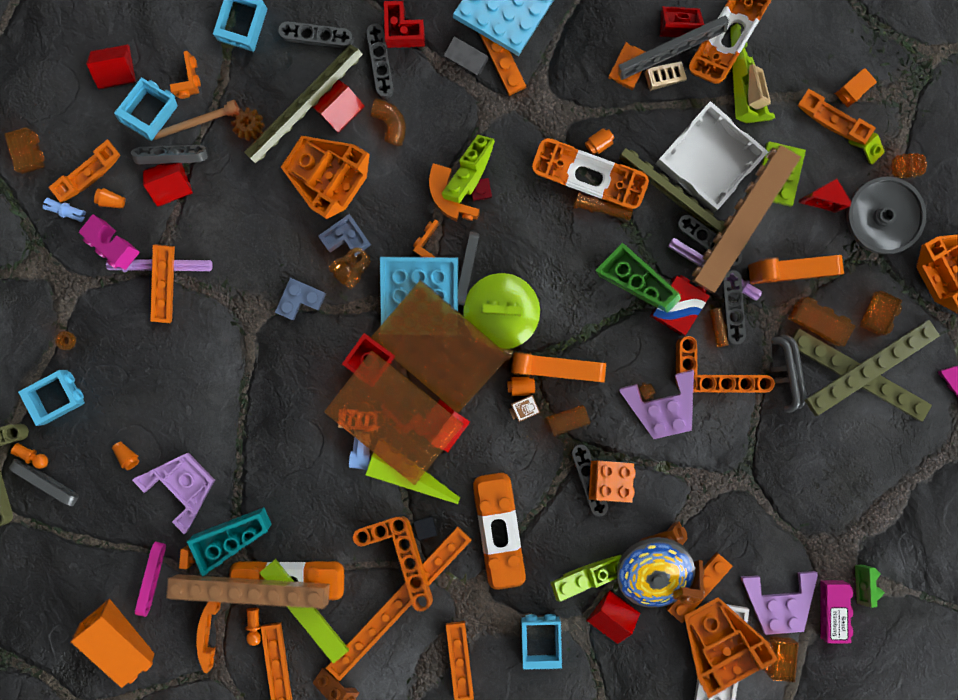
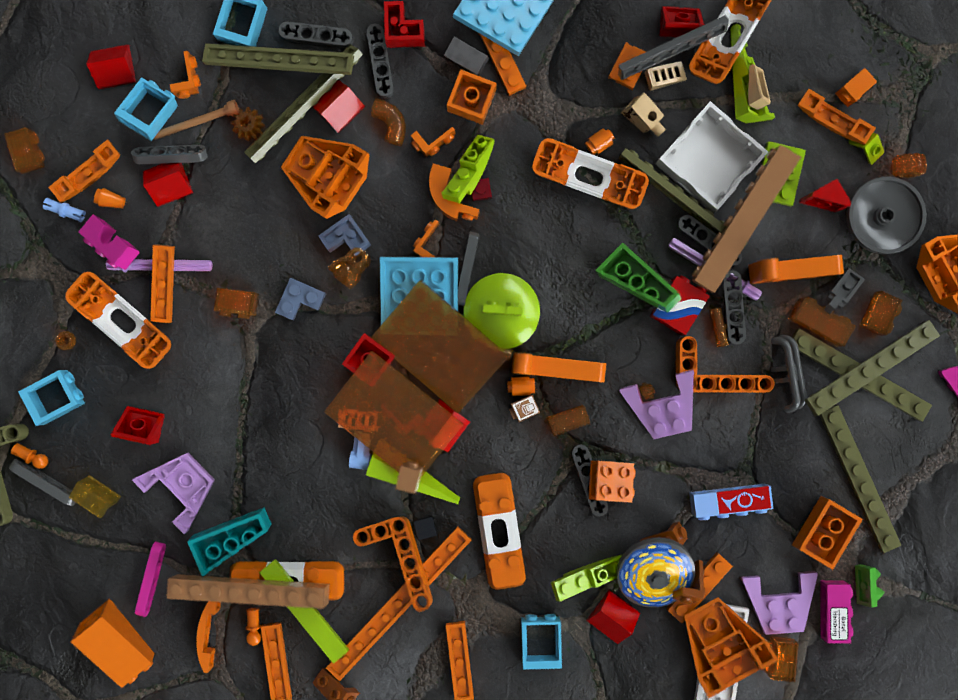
(94, 496): none -> clear yellow bracket
(98, 301): none -> orange piece
(125, 456): orange cone -> none
(139, 426): none -> red slope
(186, 558): orange plate -> none
(236, 302): none -> clear orange brick
(278, 59): none -> olive plate
(409, 477): none -> medium nougat brick
(420, 145): none -> orange bracket
(471, 97): none -> orange brick
(593, 204): clear orange pin -> none
(644, 115): none -> tan torso
(731, 501): none -> brick
(827, 532): none -> orange brick
(843, 290): none -> dark grey hinge
(860, 479): none -> olive plate

